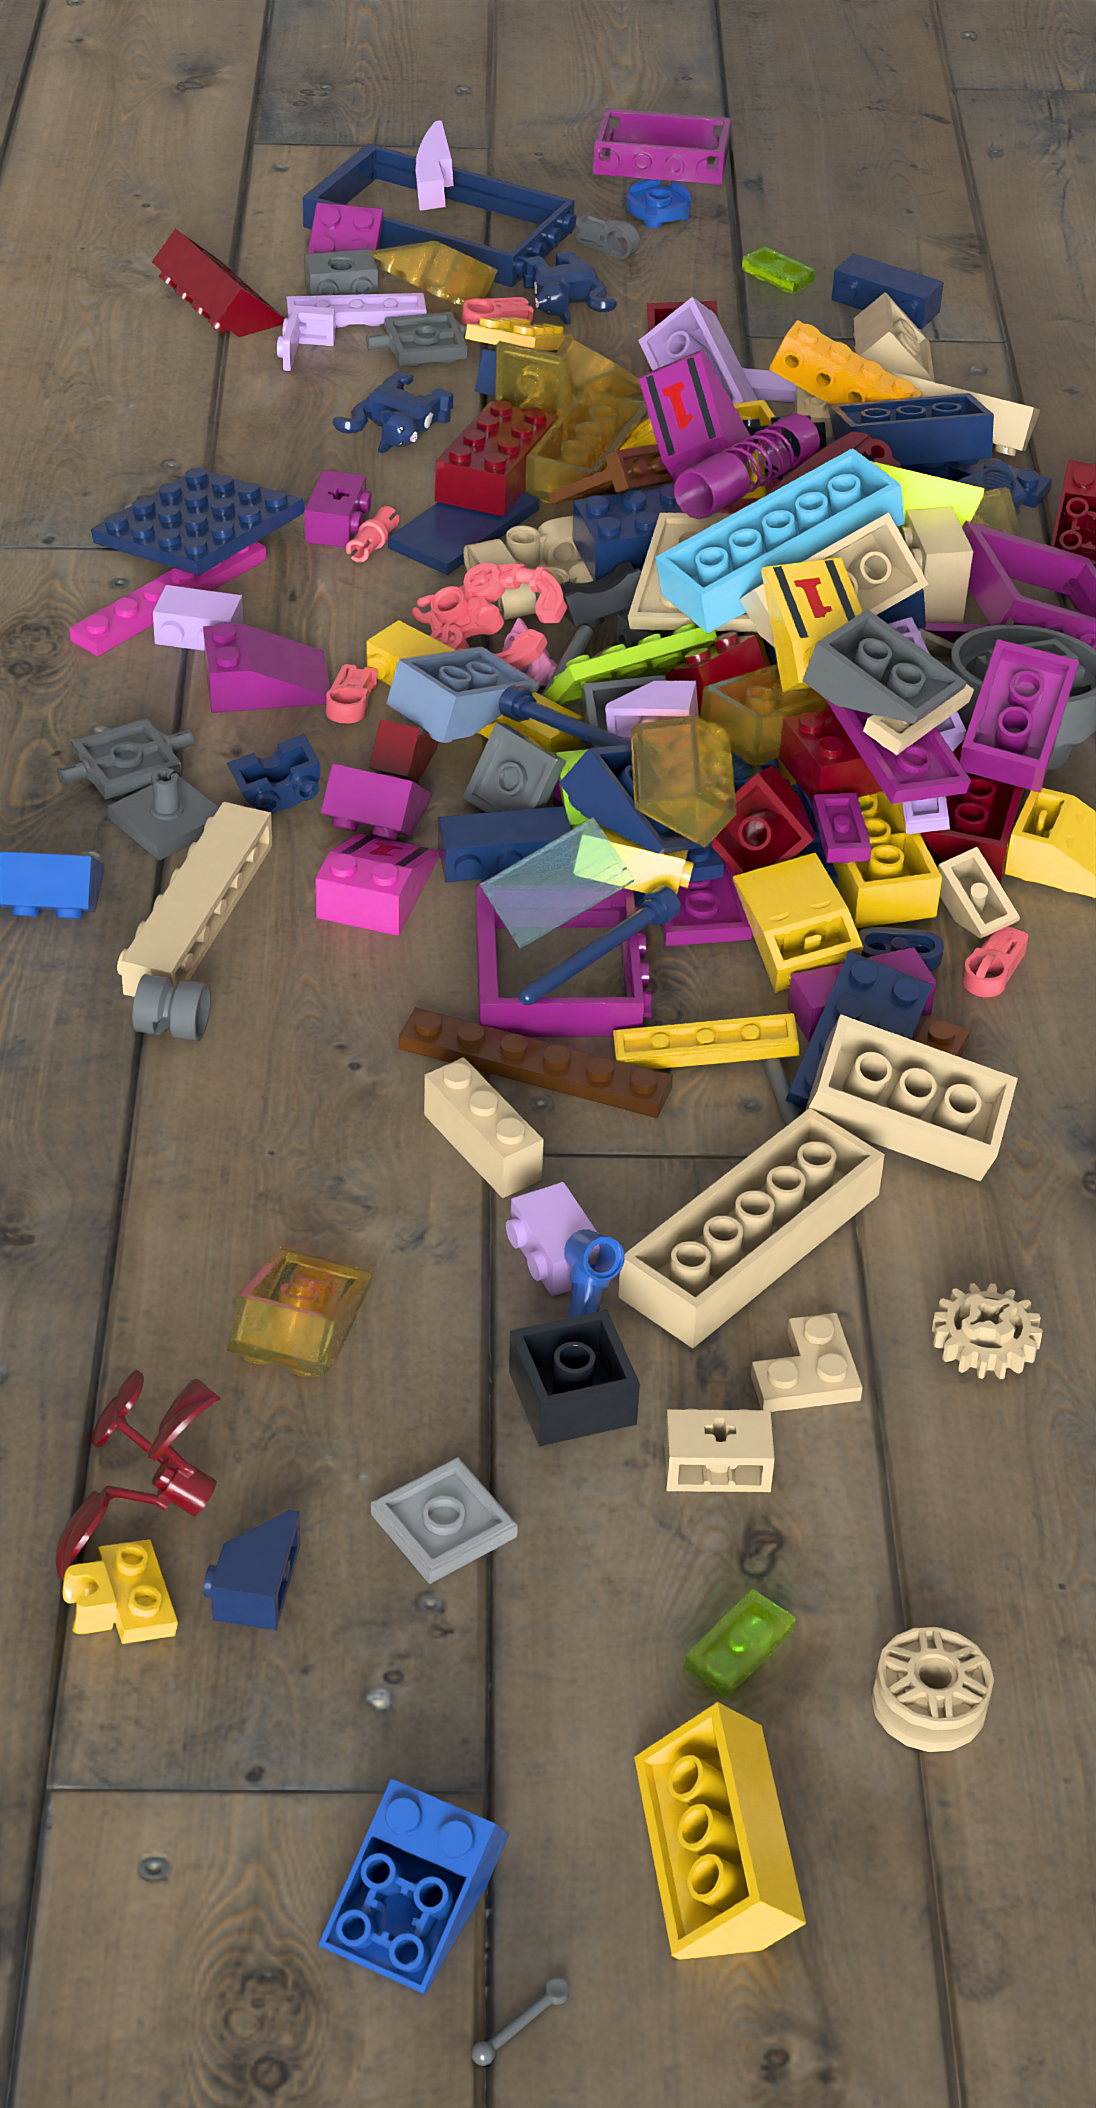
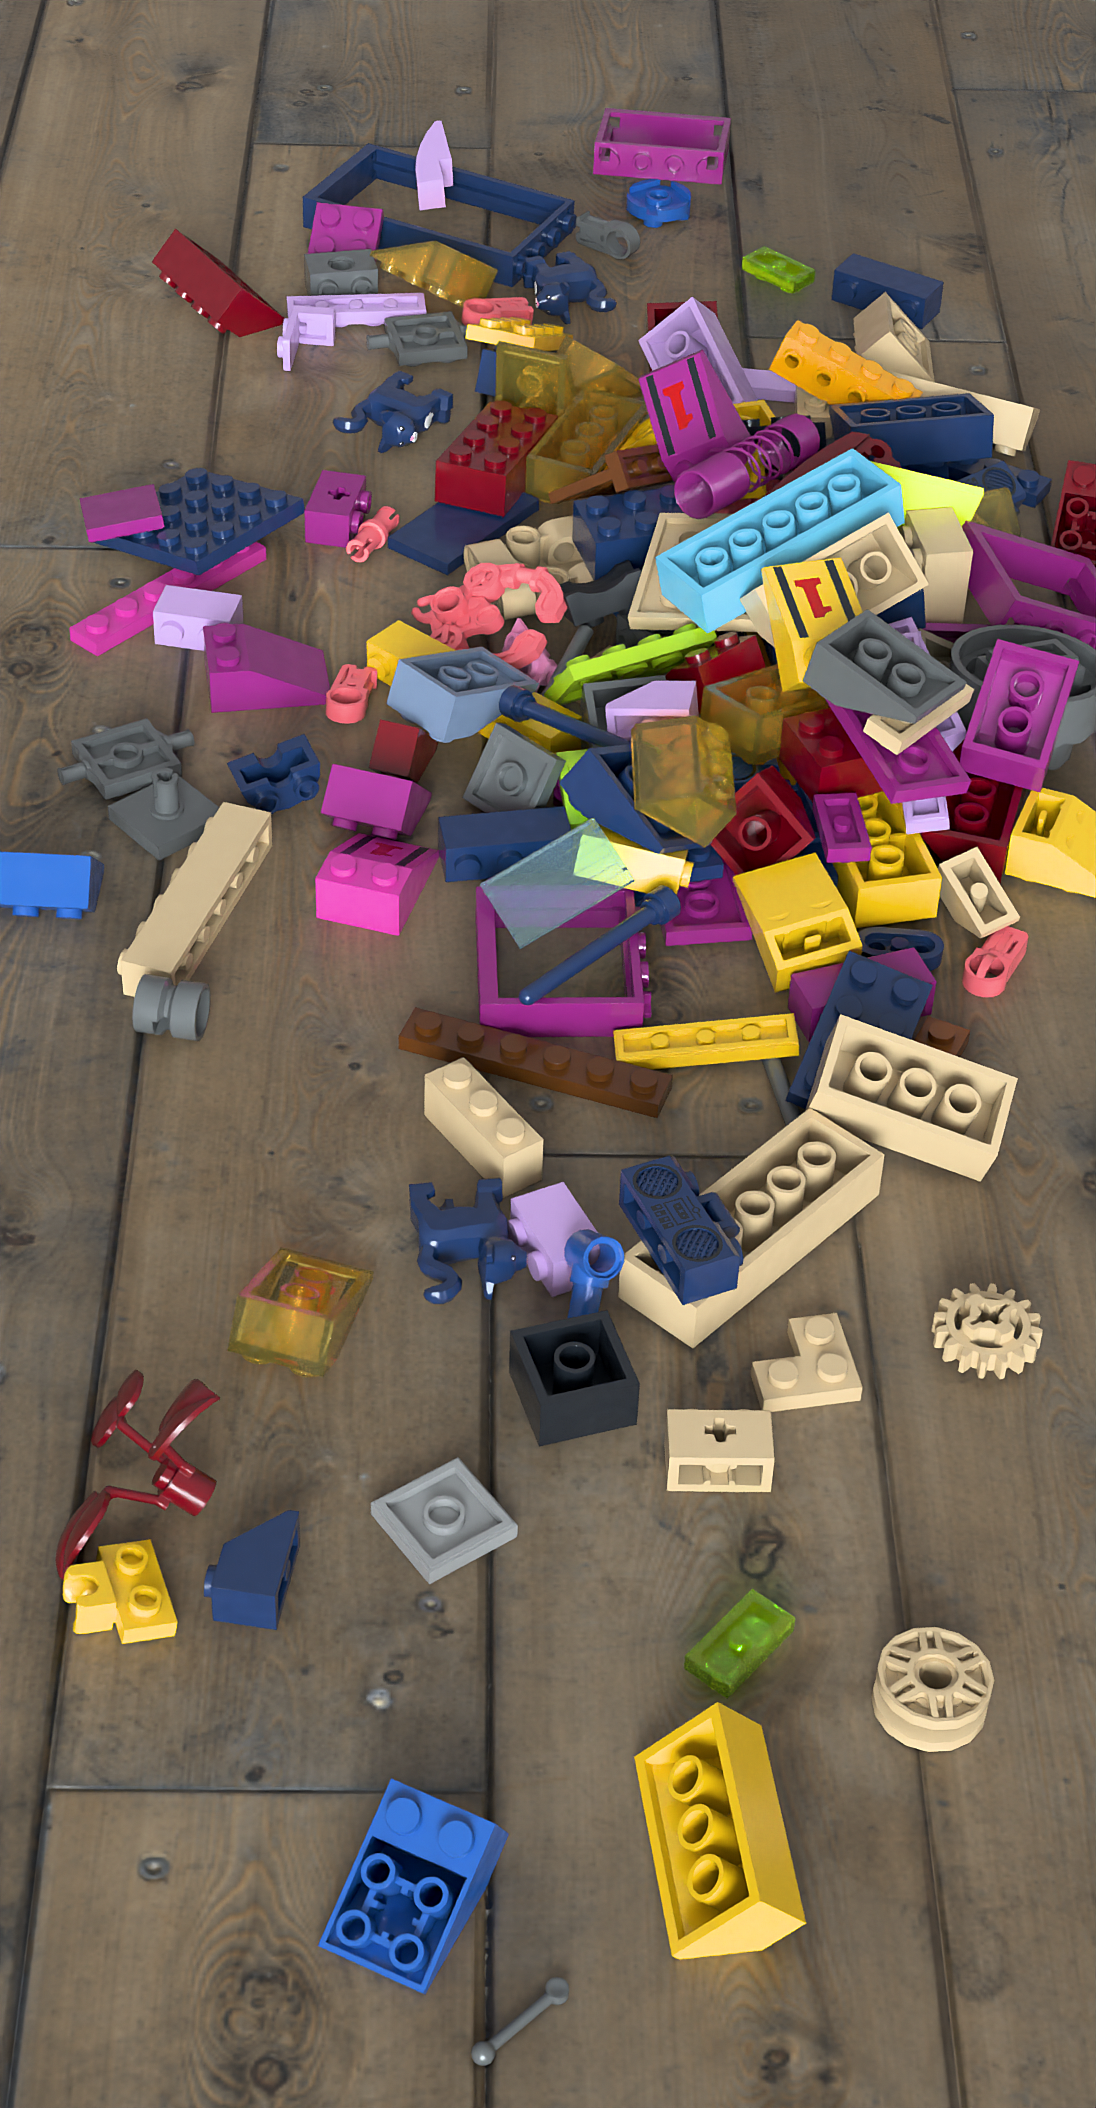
(121, 513): none -> magenta tile
(463, 1234): none -> dark blue animal
(683, 1232): none -> dark blue piece

